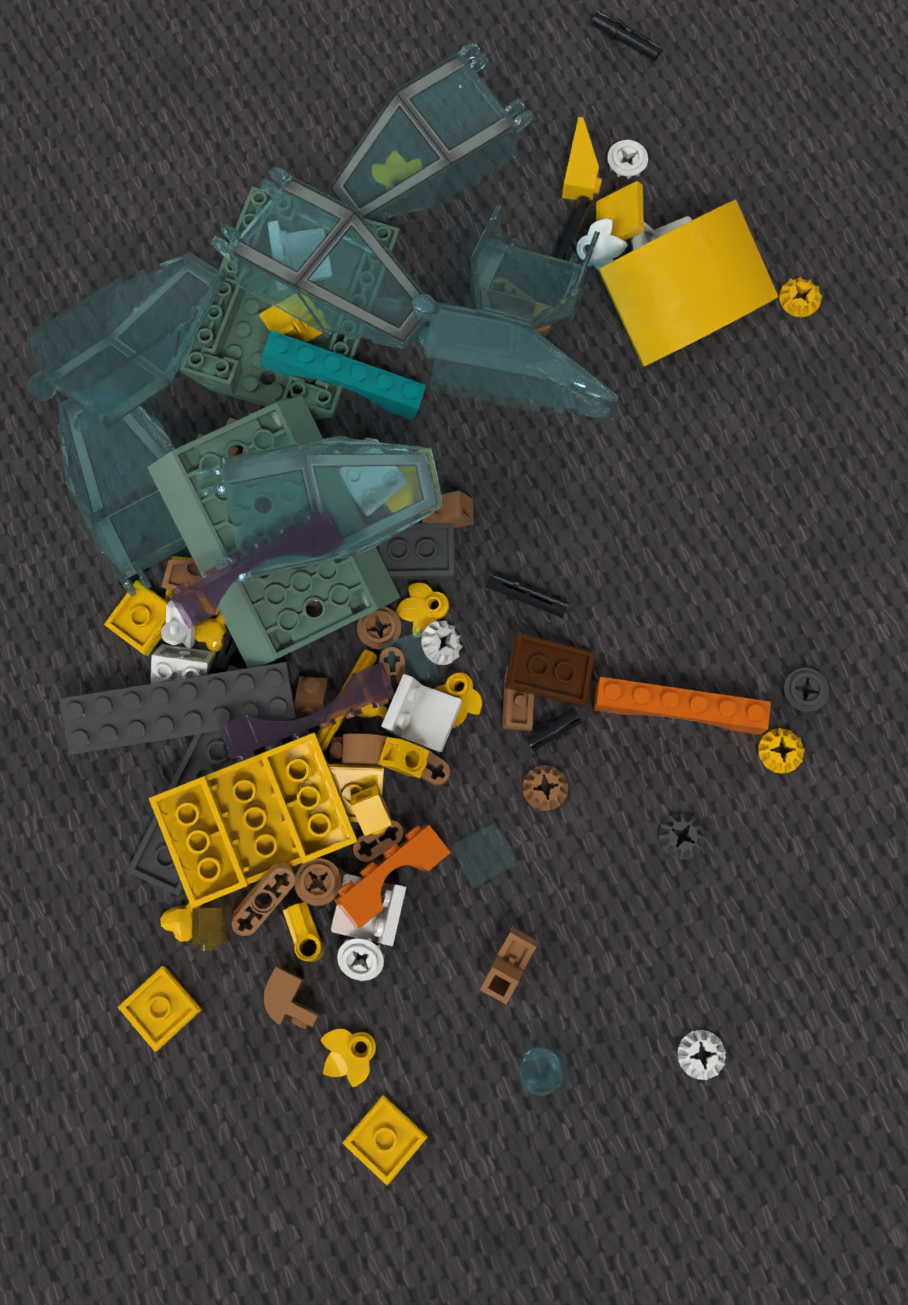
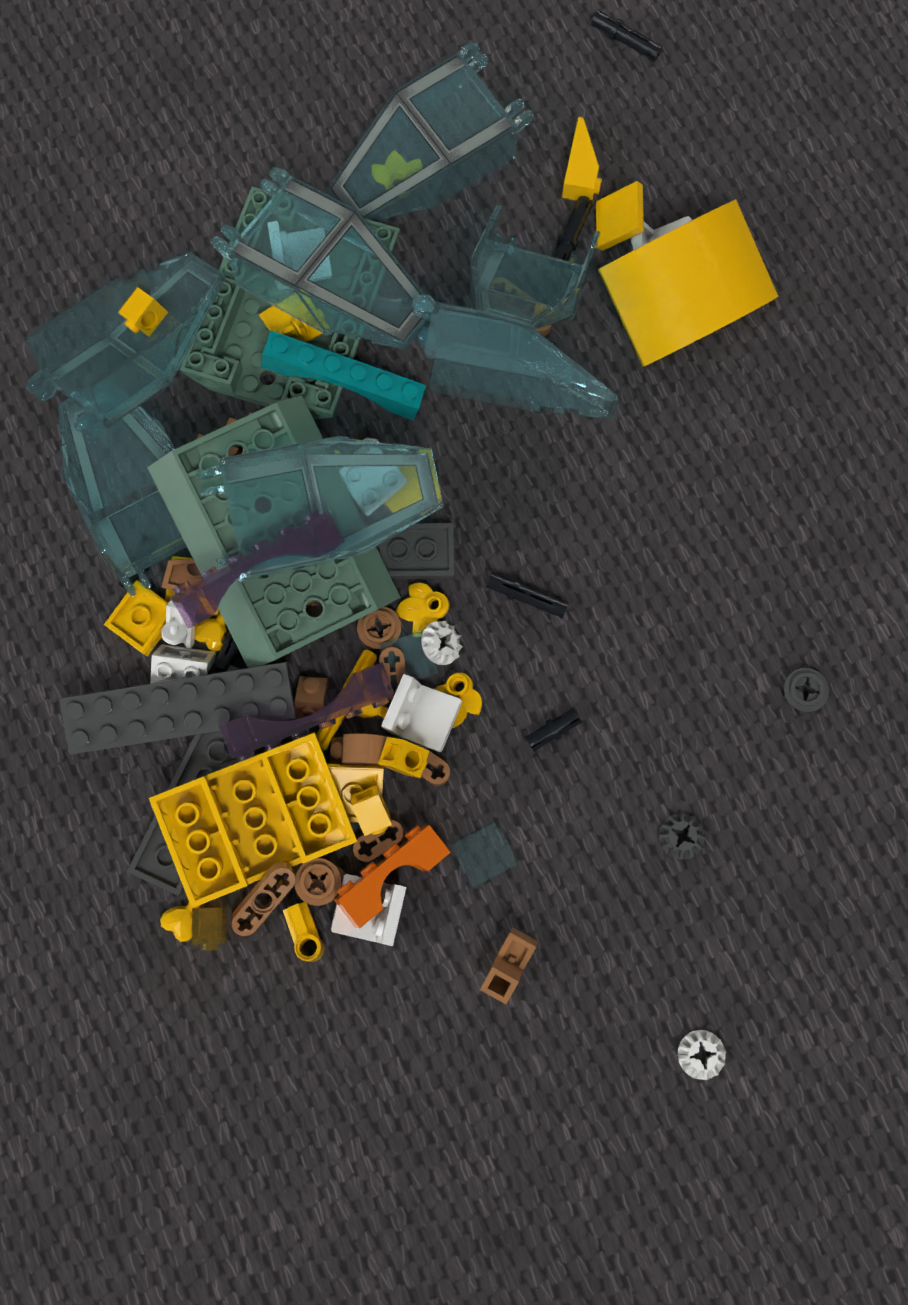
(142, 313): none -> yellow brick
(159, 1008): yellow tile -> none
(281, 996): medium nougat brick -> none
(344, 1056): yellow plate -> none
(360, 969): white gear -> none
(385, 1139): yellow tile -> none
(456, 510): medium nougat brick -> none
(517, 710): medium nougat hinge -> none
(537, 798): medium nougat gear -> none
(542, 1071): clear light blue hair -> none
(549, 670): reddish brown tile -> none
(607, 247): white plate -> none
(627, 149): white gear -> none
(655, 700): orange arch -> none
(772, 759): yellow gear -> none
(799, 307): yellow gear -> none

